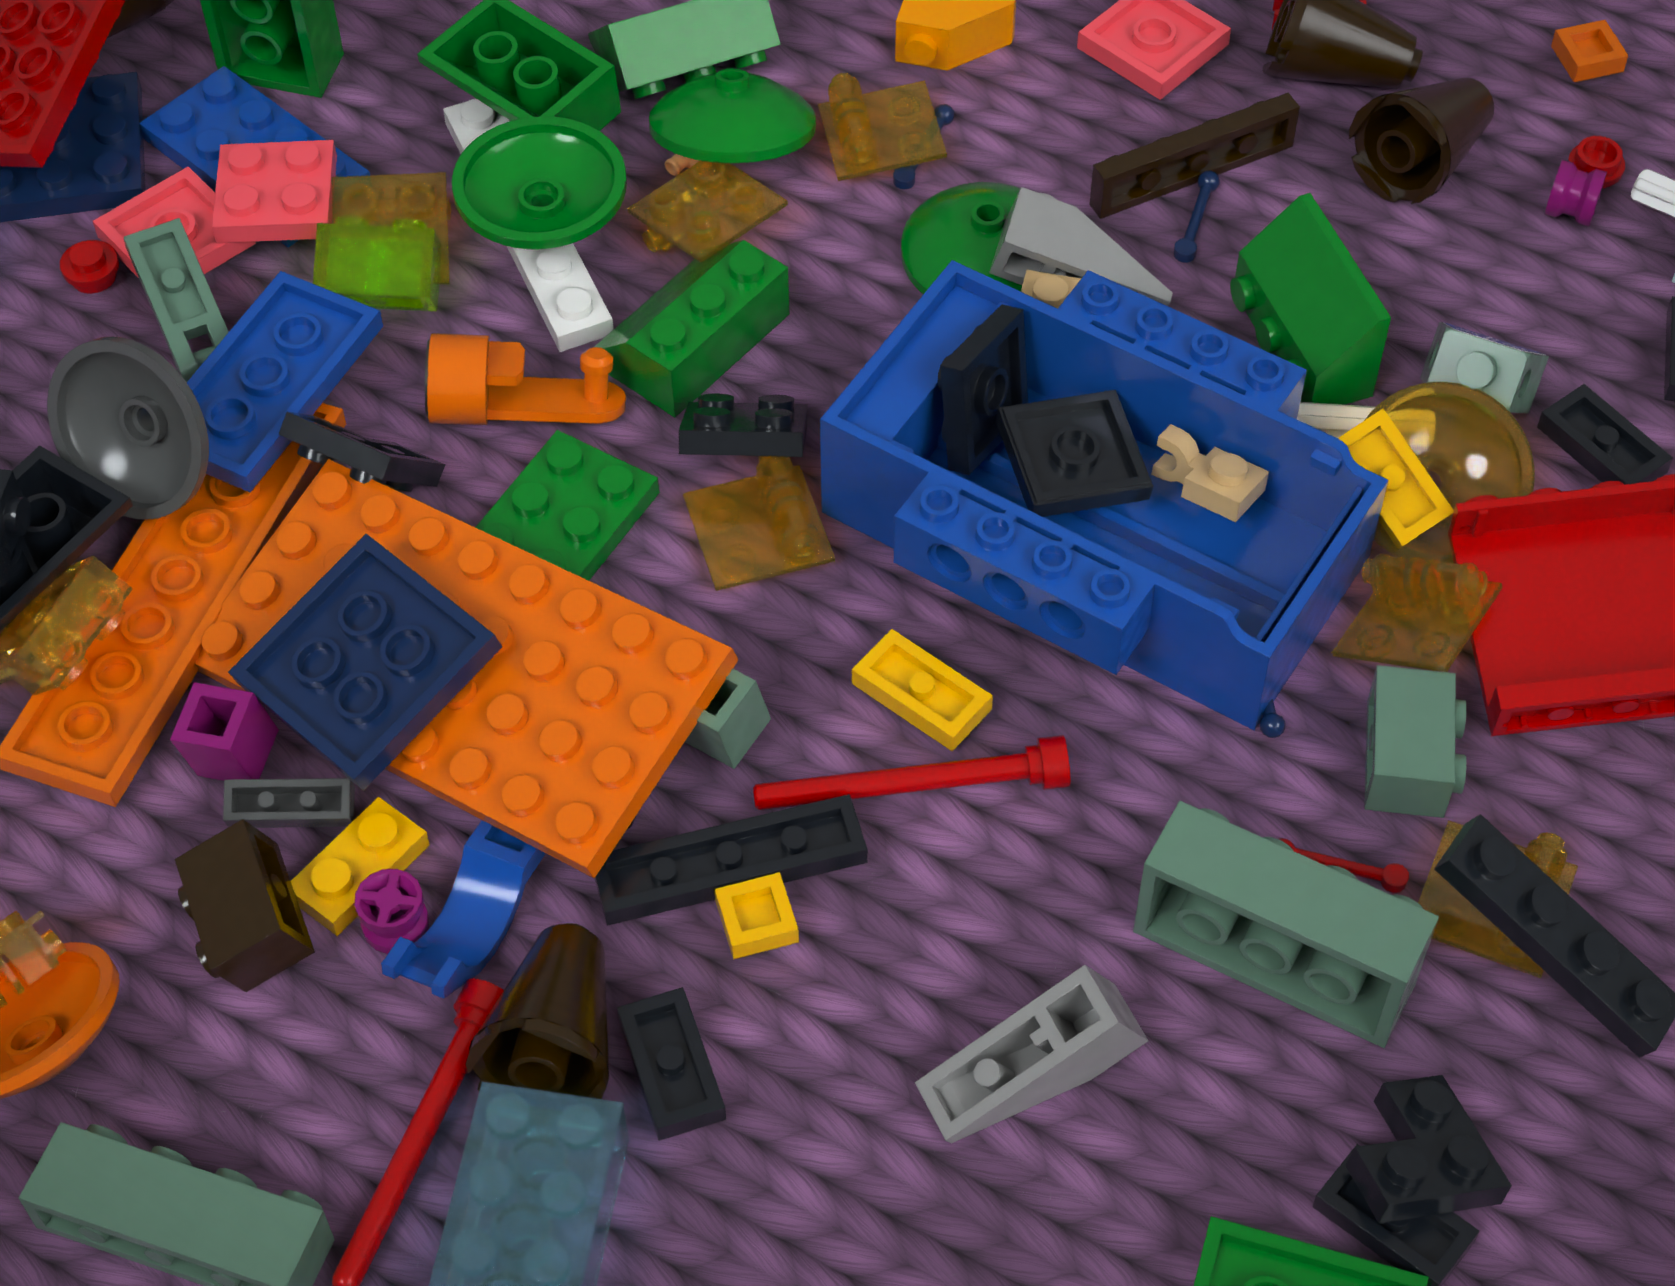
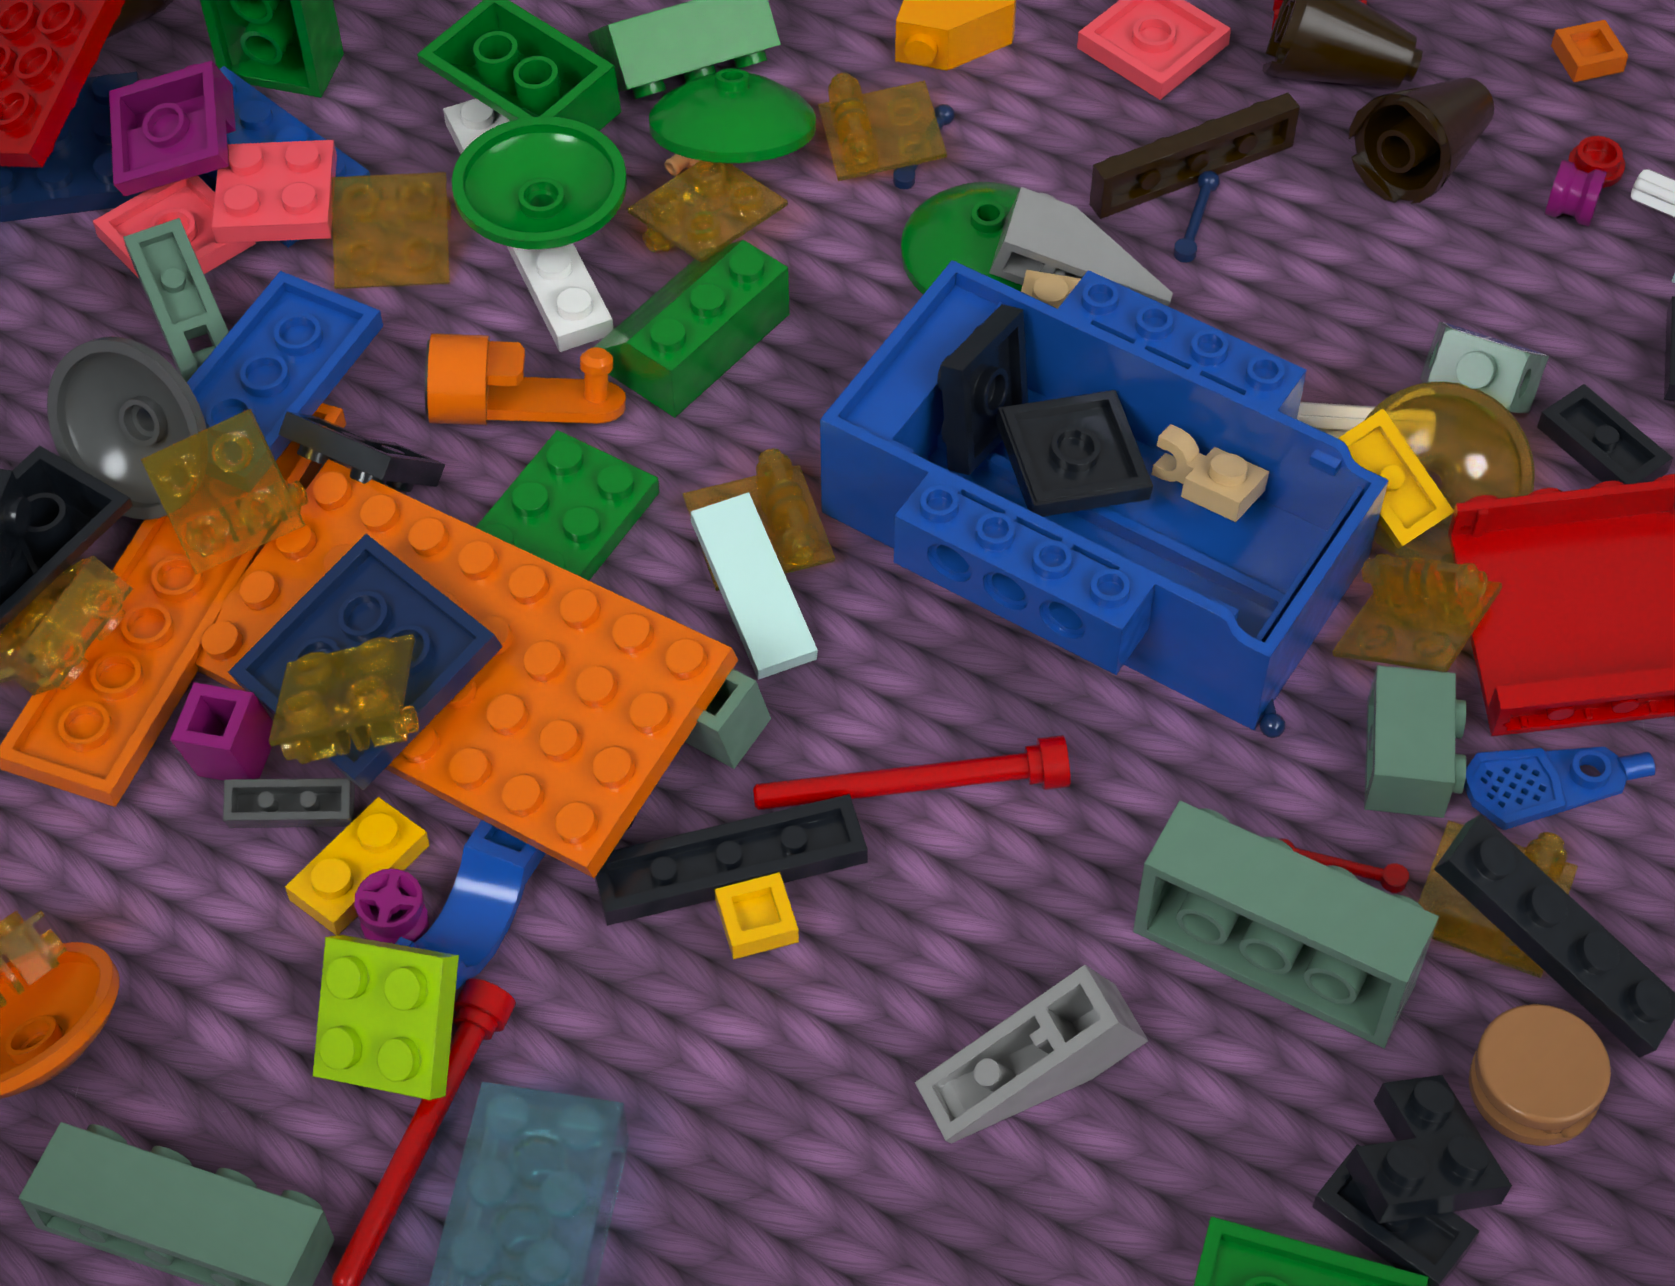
(90, 266): red plate -> none
(170, 127): none -> magenta plate
(225, 491): none -> clear yellow hinge
(242, 906): dark brown brick -> none
(345, 694): none -> clear yellow hinge
(380, 264): clear neon green brick -> none
(385, 1016): none -> lime plate
(550, 1019): dark brown cone -> none
(671, 1063): black plate -> none
(743, 429): black plate -> none
(753, 586): none -> light aqua tile
(922, 689): yellow plate -> none
(1312, 304): green slope -> none
(1537, 783): none -> blue piece
(1539, 1074): none -> medium nougat head

